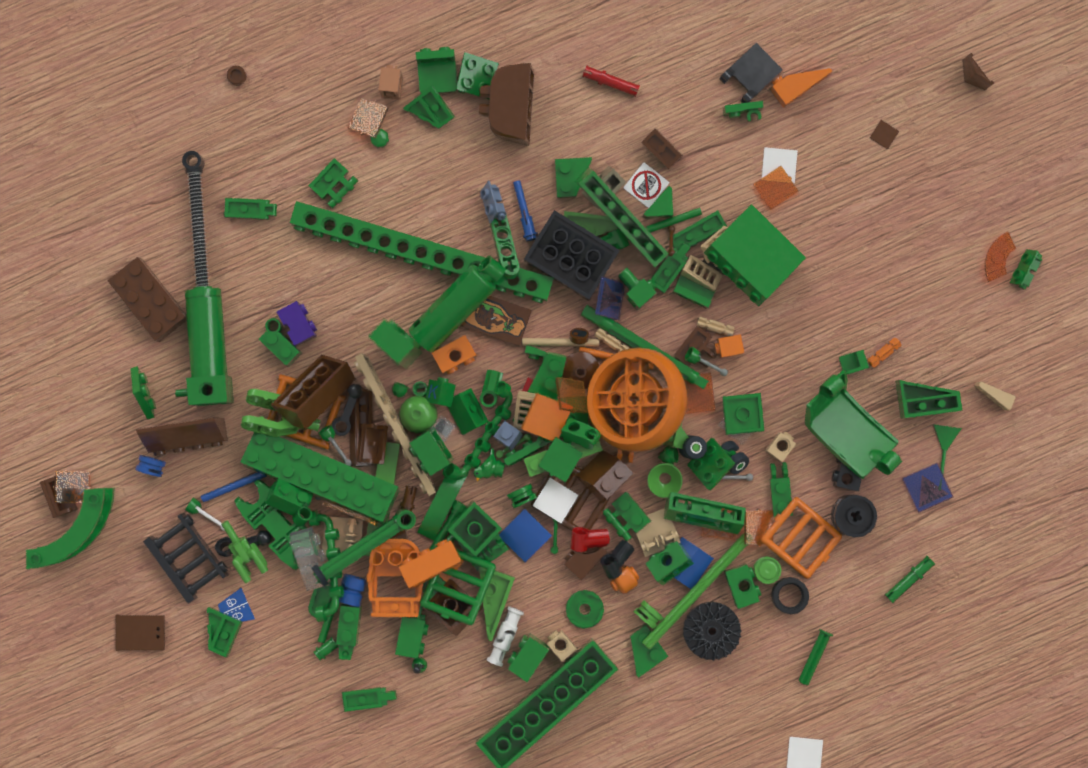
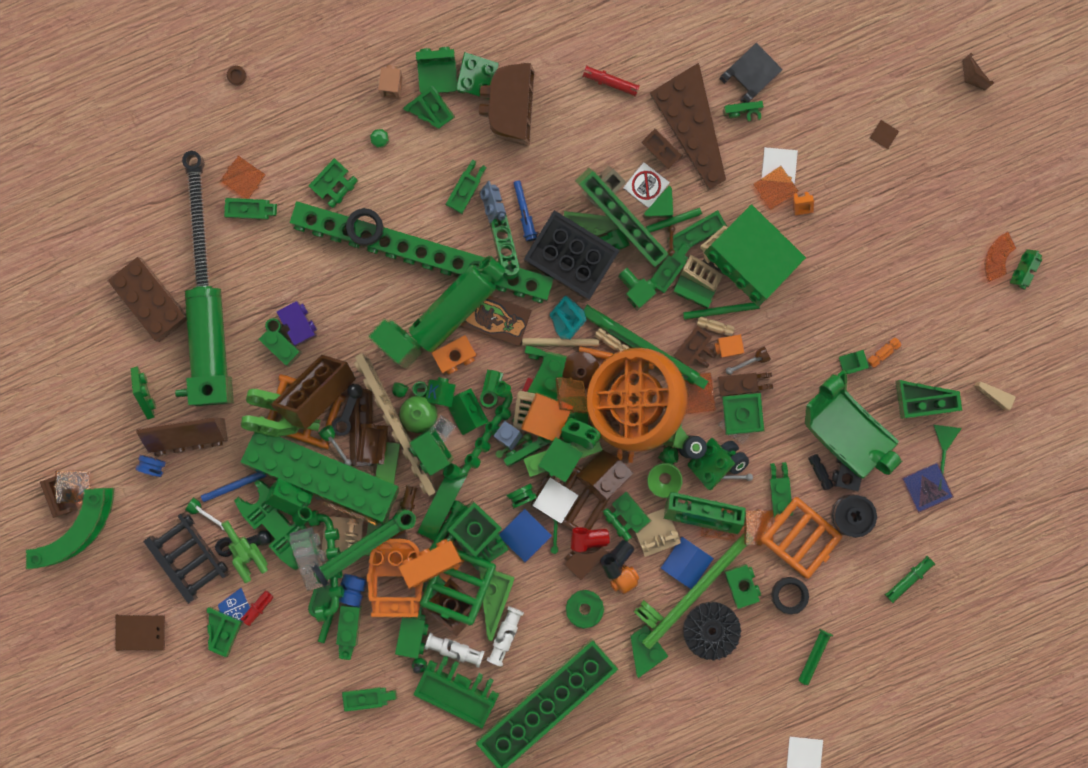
(242, 177): none -> clear orange piece
(257, 608): none -> red axle
(325, 649): green pin -> none
(350, 224): none -> black tyre
(368, 118): clear orange piece -> none
(455, 694): none -> green hinge
(458, 651): none -> white piece
(465, 188): none -> green hinge
(490, 468): green animal -> none
(528, 656): green brick -> none
(561, 653): tan brick -> none
(567, 172): green wing -> none
(567, 318): none -> teal slope
(579, 336): reddish brown tile -> none
(610, 298): clear purple piece -> none
(679, 563): green brick -> none
(689, 116): none -> reddish brown wing
(694, 356): hinge -> none
(720, 310): none -> green bar
(742, 383): none -> reddish brown hinge
(761, 356): none -> hinge
(767, 569): bright green wheel -> none
(772, 447): tan brick -> none
(795, 85): orange slope -> none
(803, 204): none -> orange tile
(820, 472): none -> black axle

